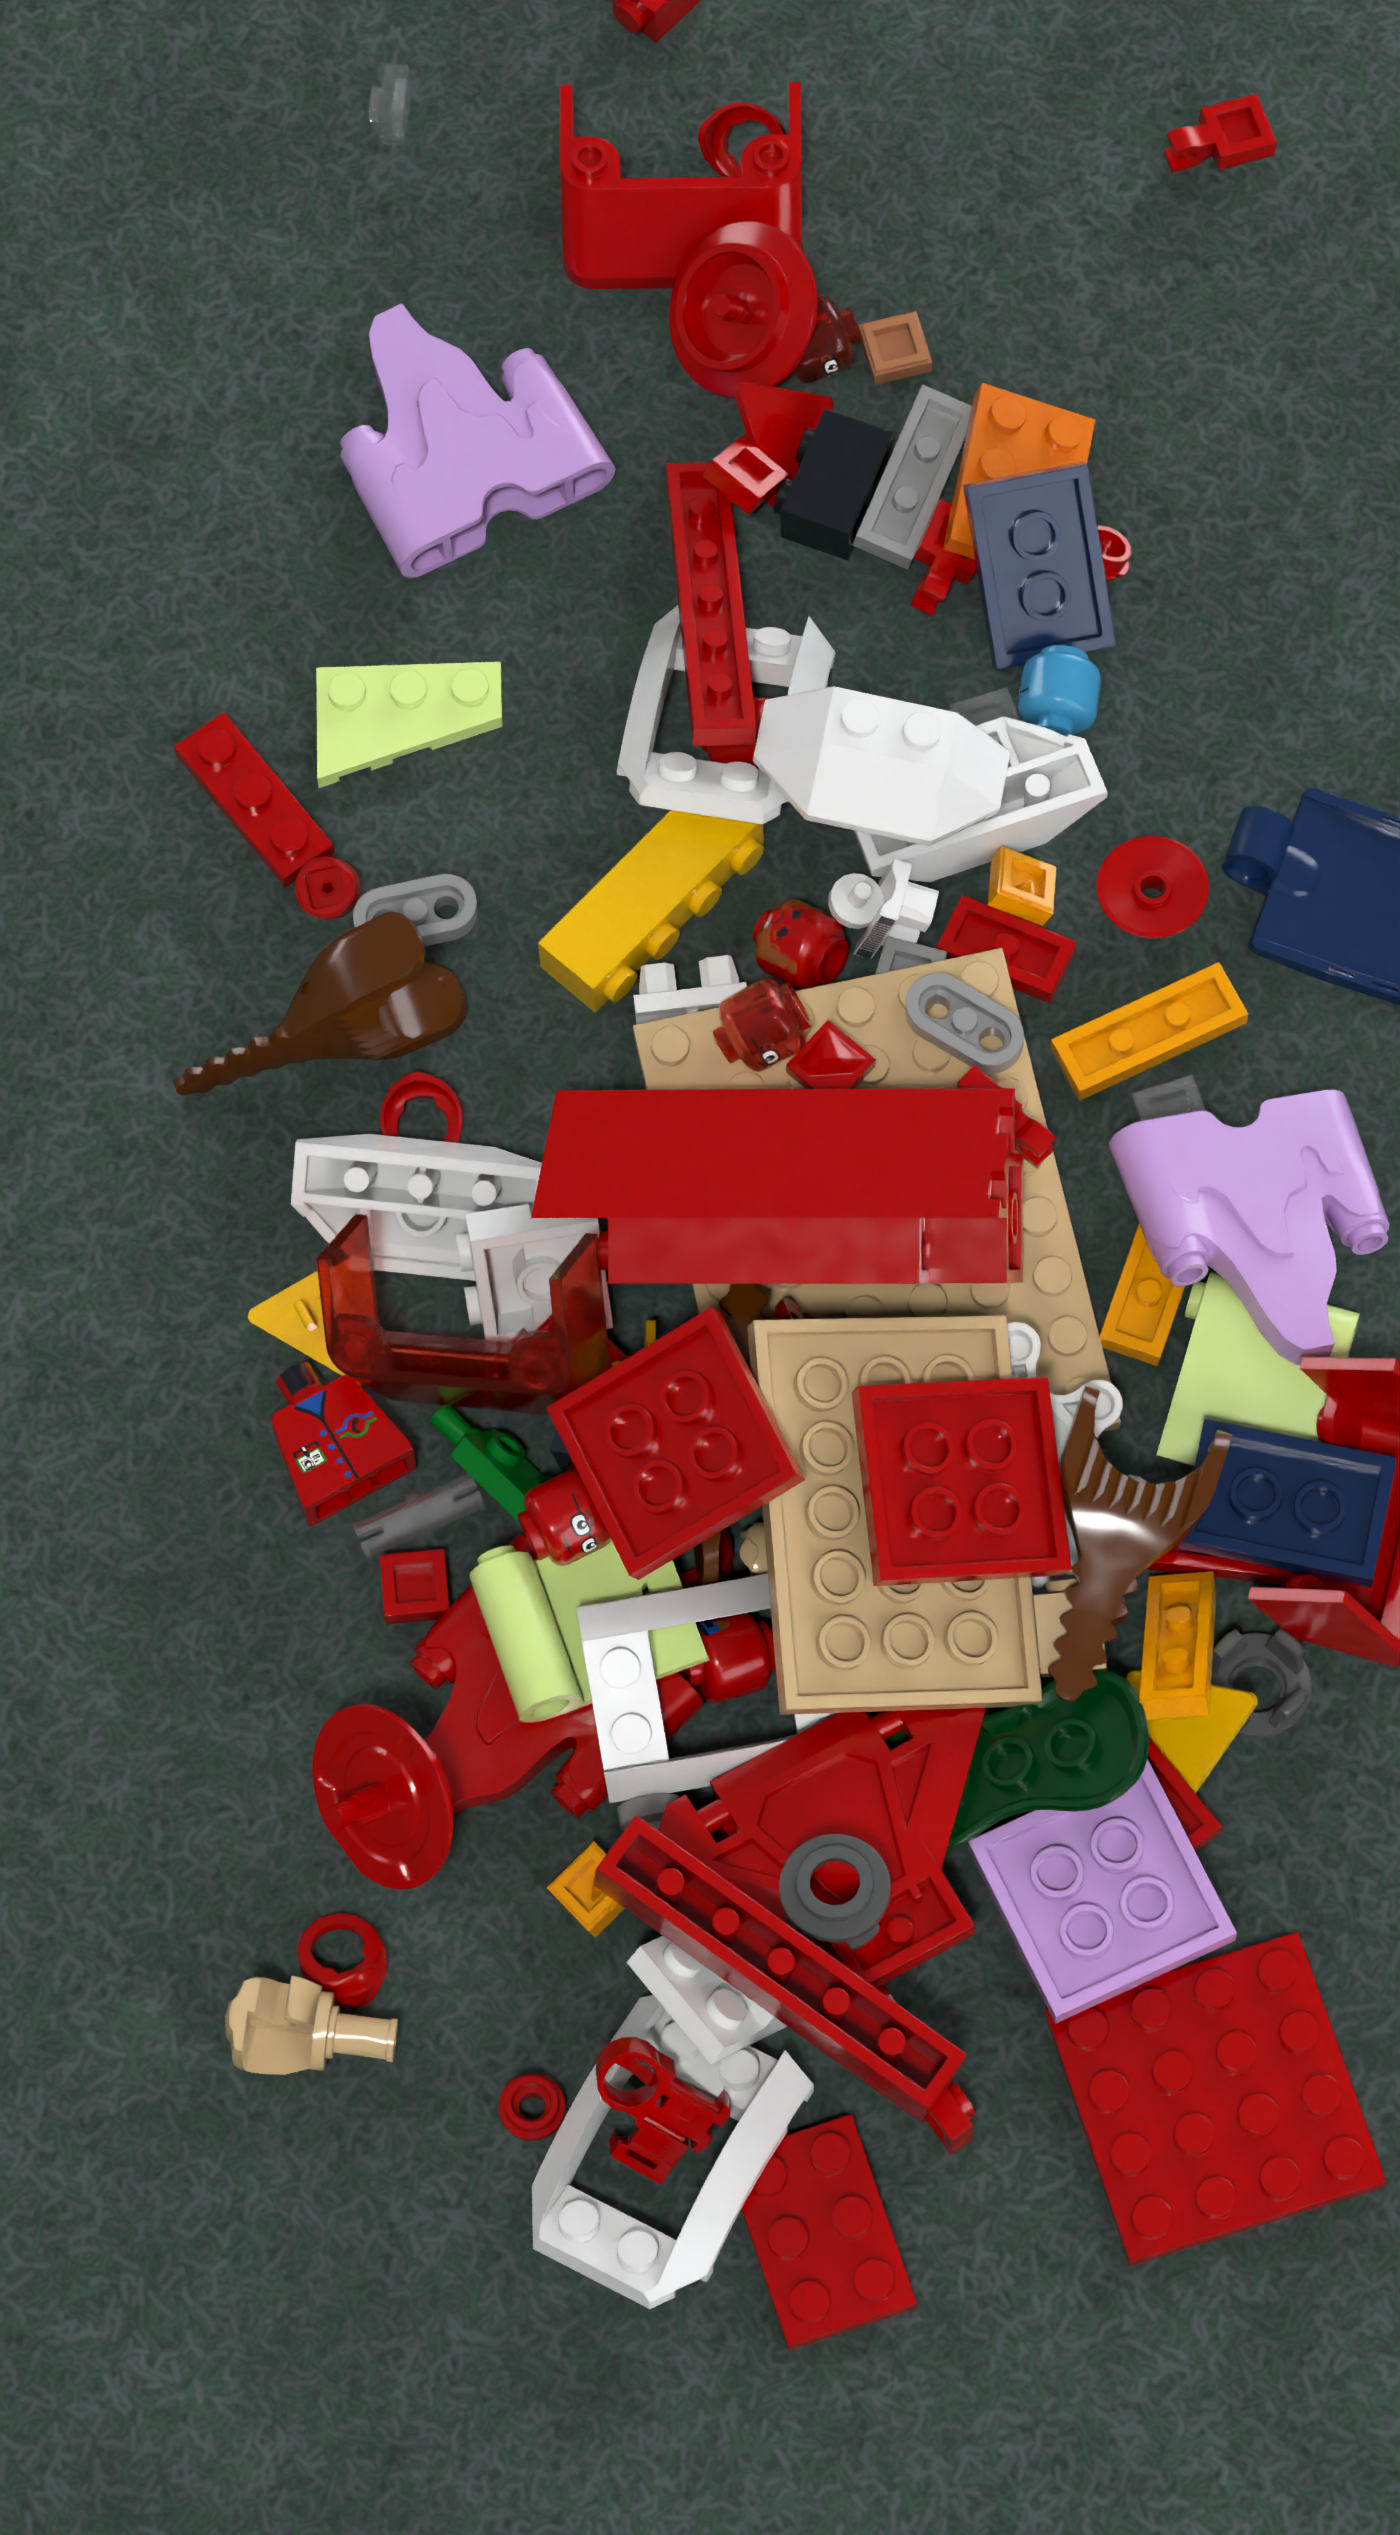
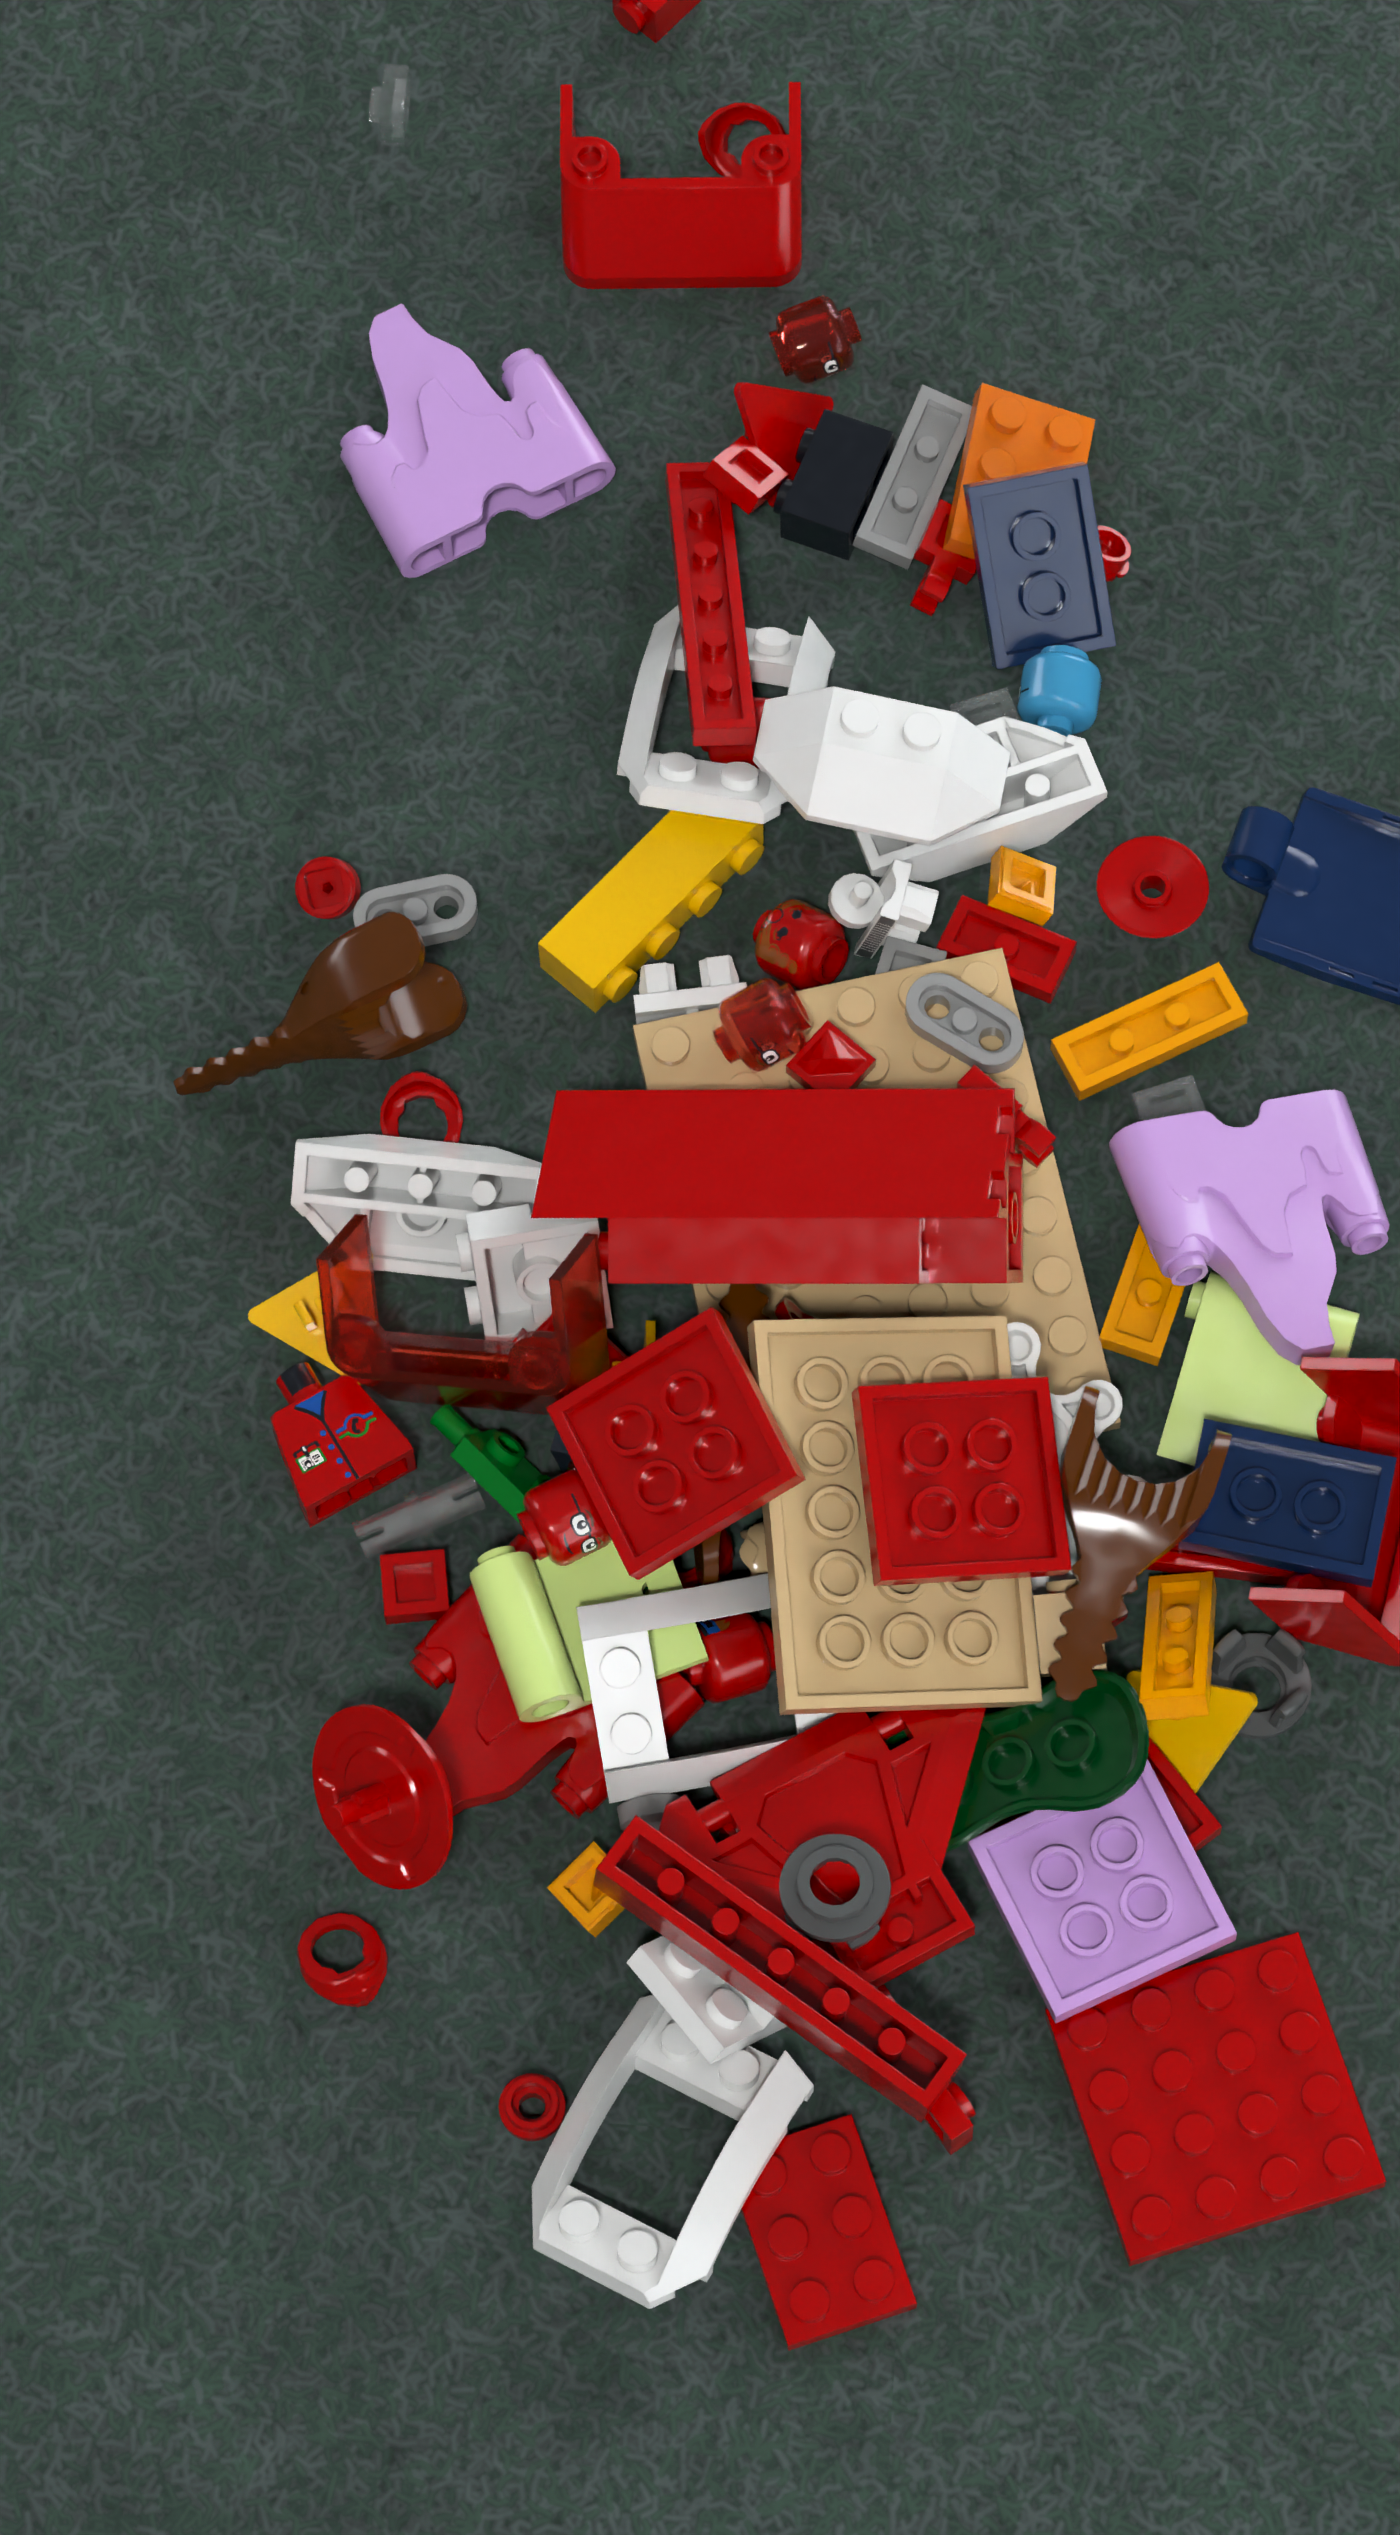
(253, 798): red plate -> none
(298, 2028): tan piece -> none
(397, 709): yellowish green wing -> none
(661, 2124): red piece -> none
(743, 308): red piece -> none
(895, 348): nougat tile -> none
(1228, 131): red plate -> none

